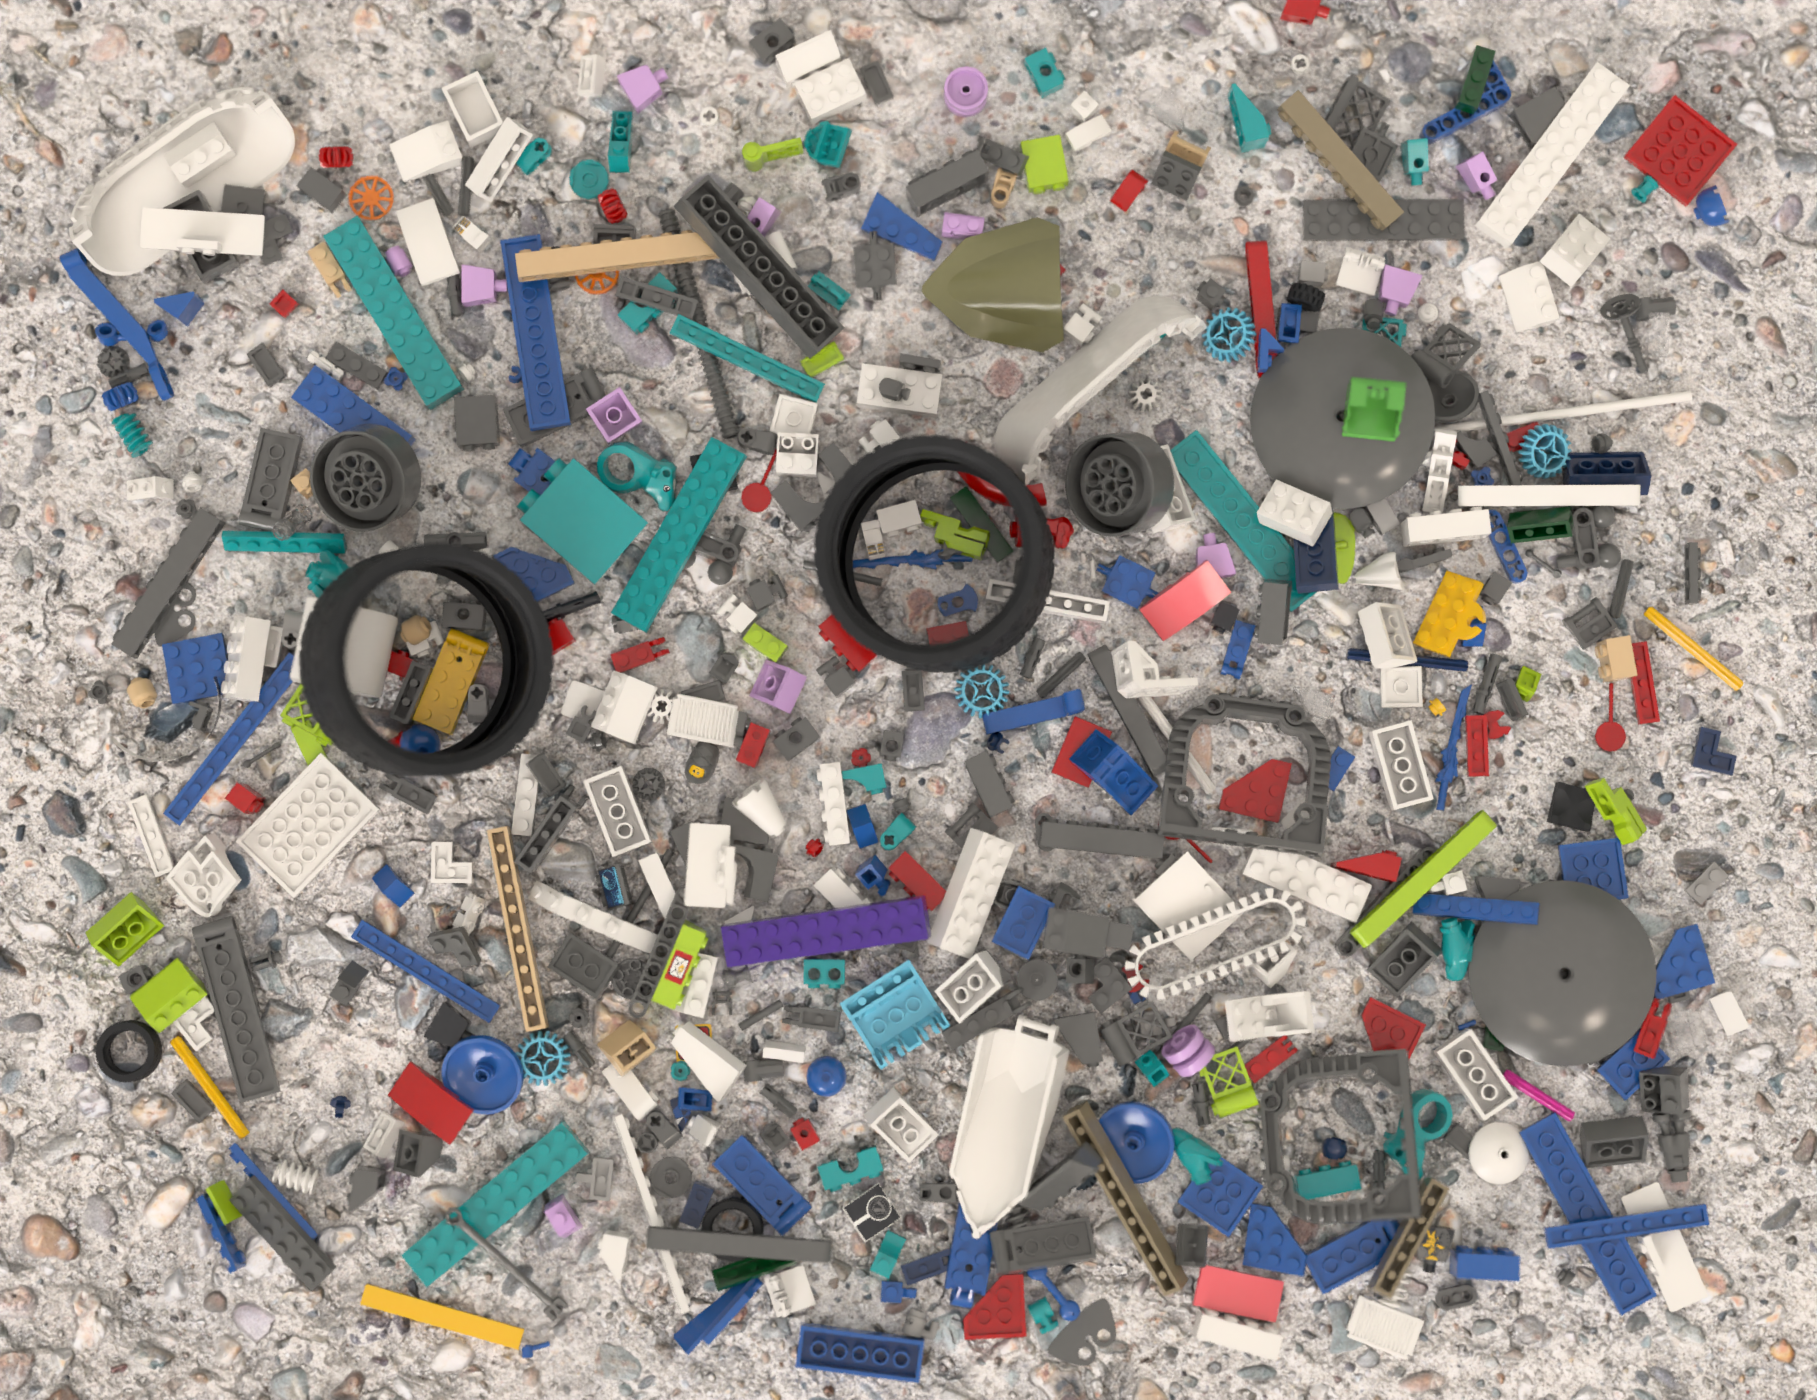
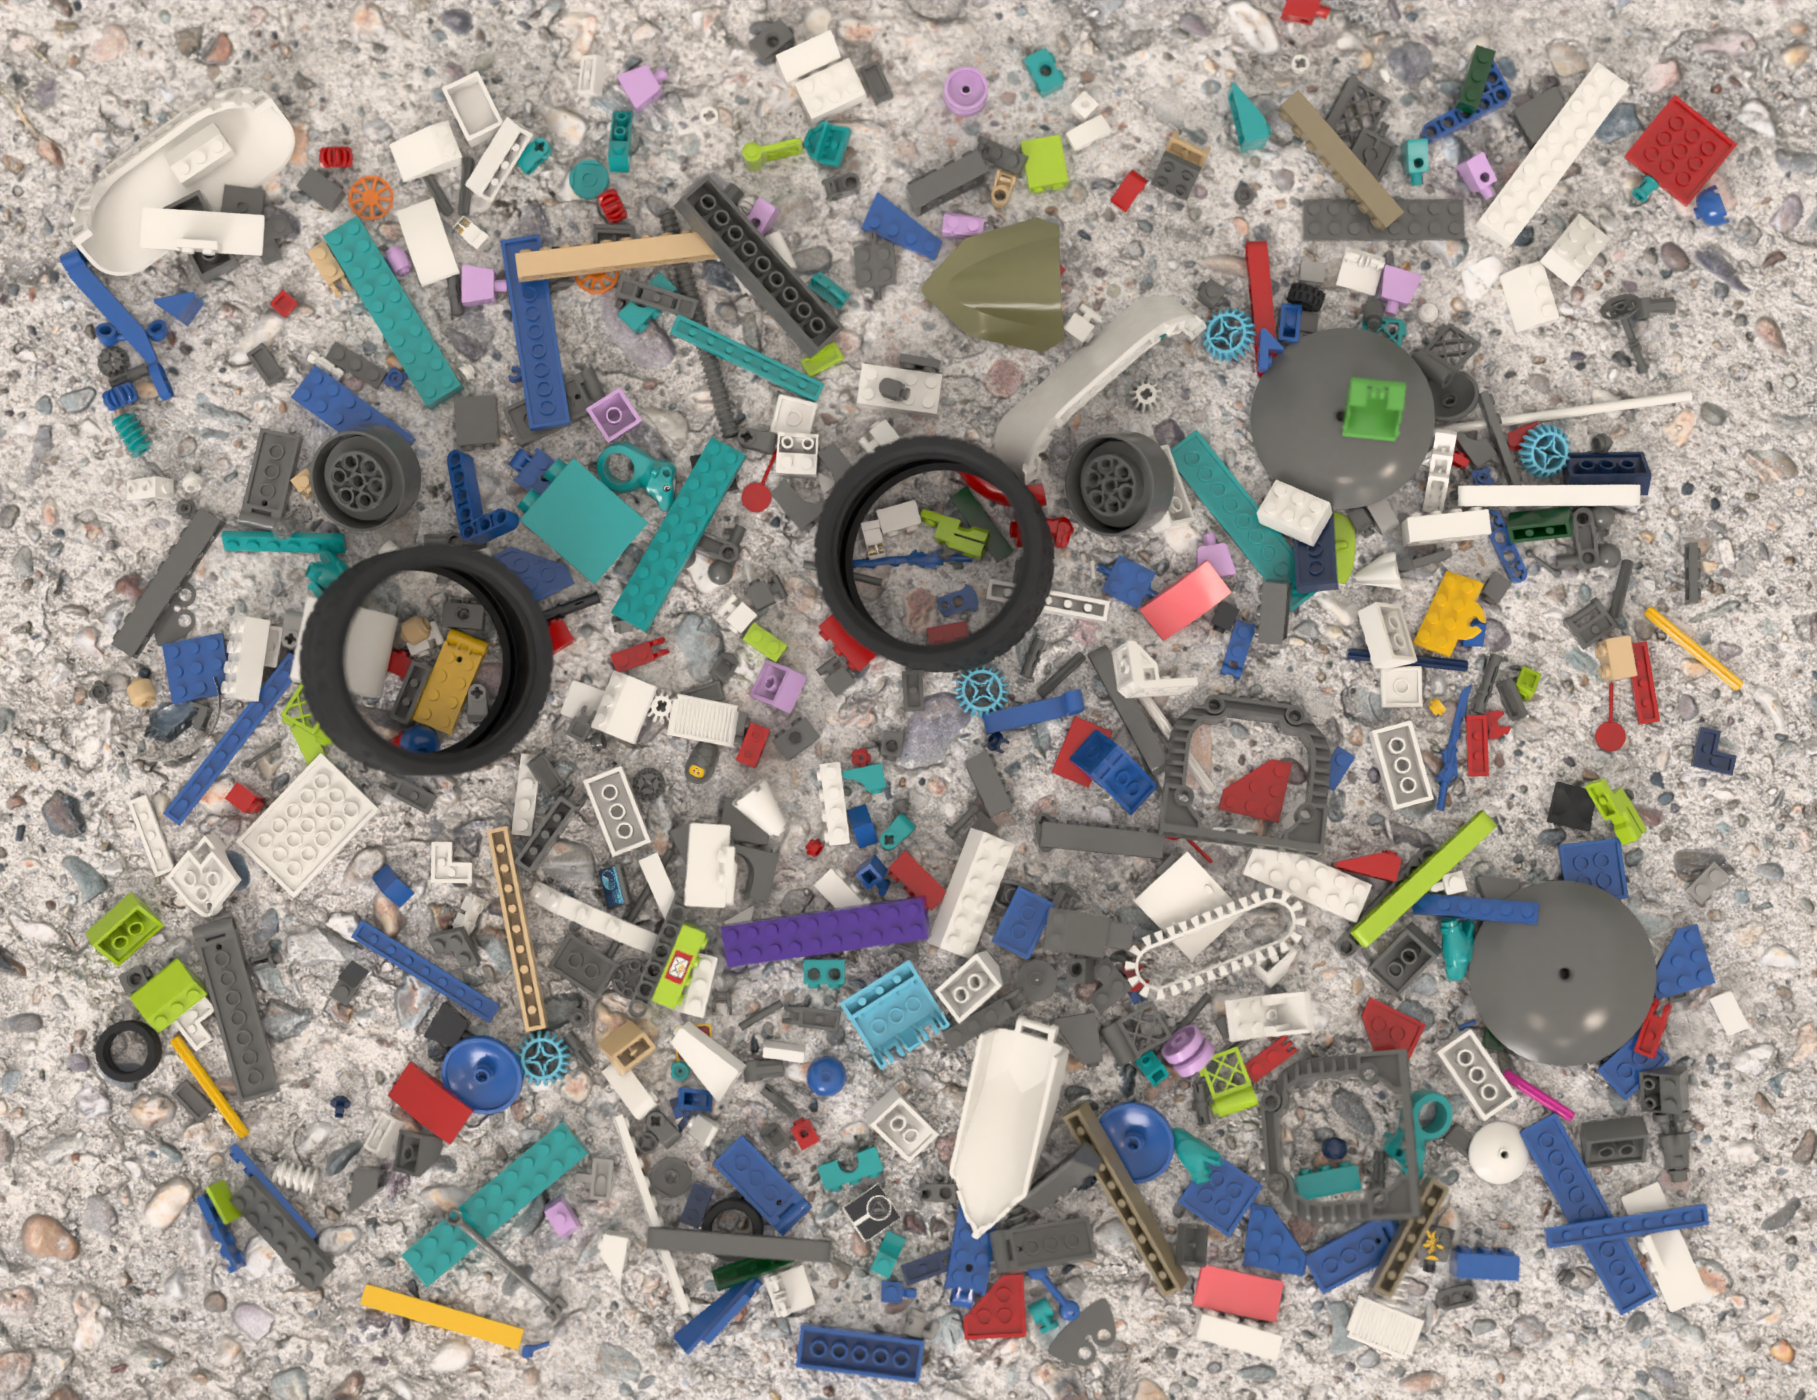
(472, 524): none -> blue beam

